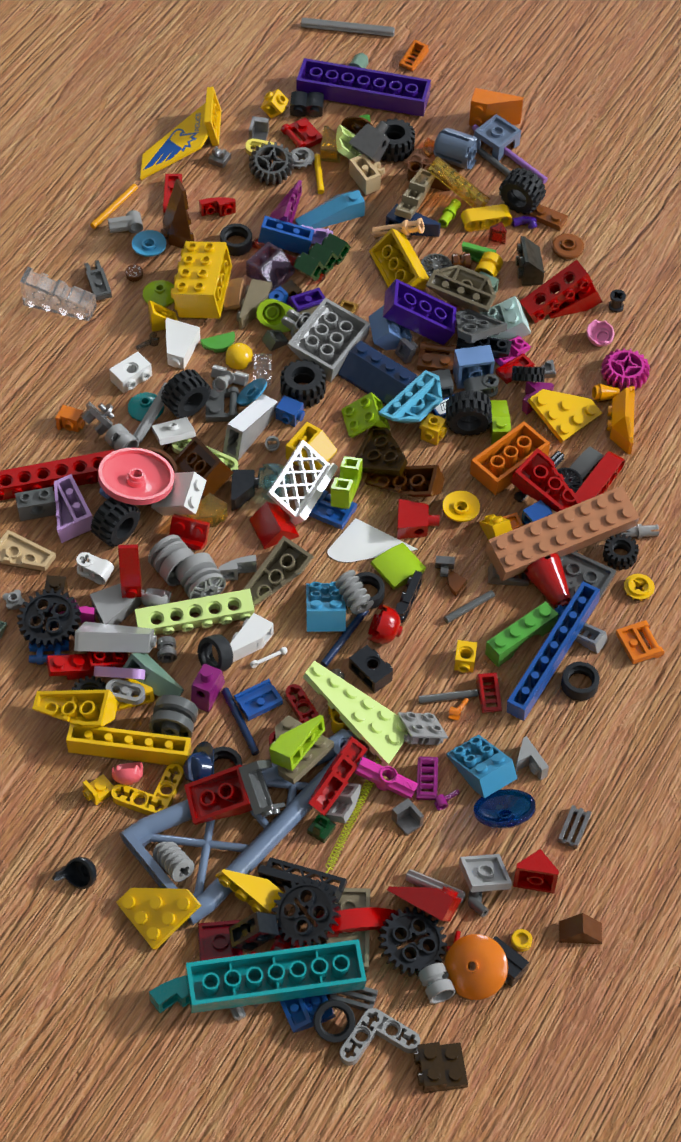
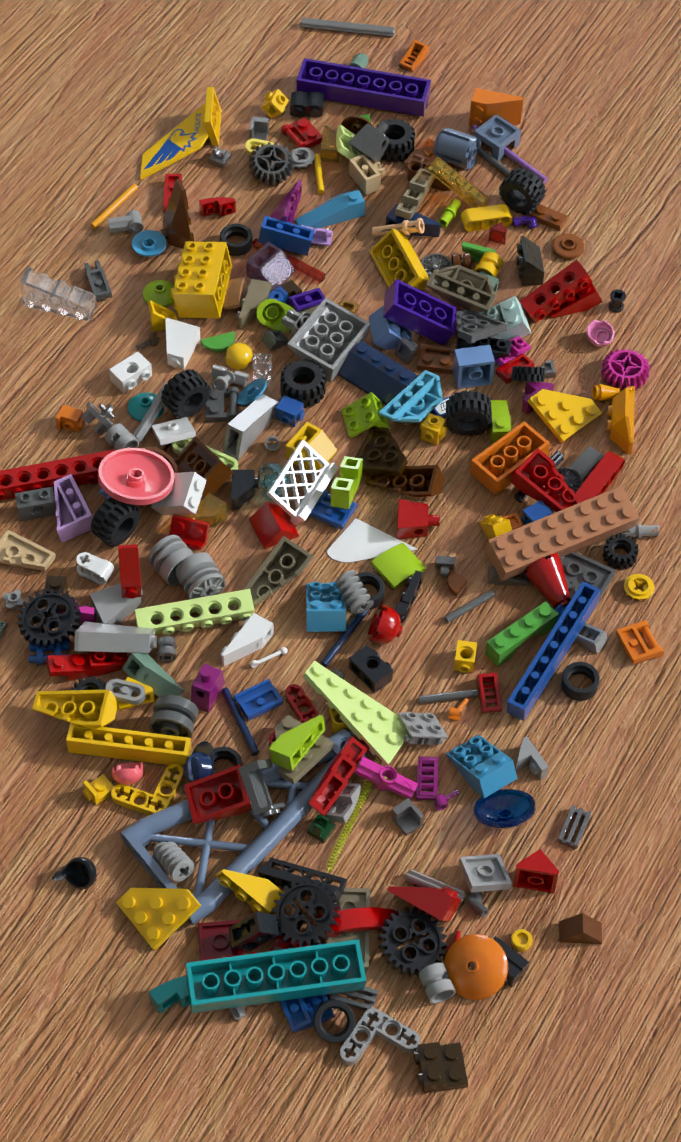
(115, 672): lavender beam -> none
(134, 273): reddish brown tile -> none
(155, 597): light grey hair -> none
(223, 648): black tyre -> none
(240, 565): light grey slope -> none
(322, 257): dark green brick -> none
(446, 382): dark grey brick -> none
(461, 500): yellow dish -> none
(482, 385): dark grey piece -> none

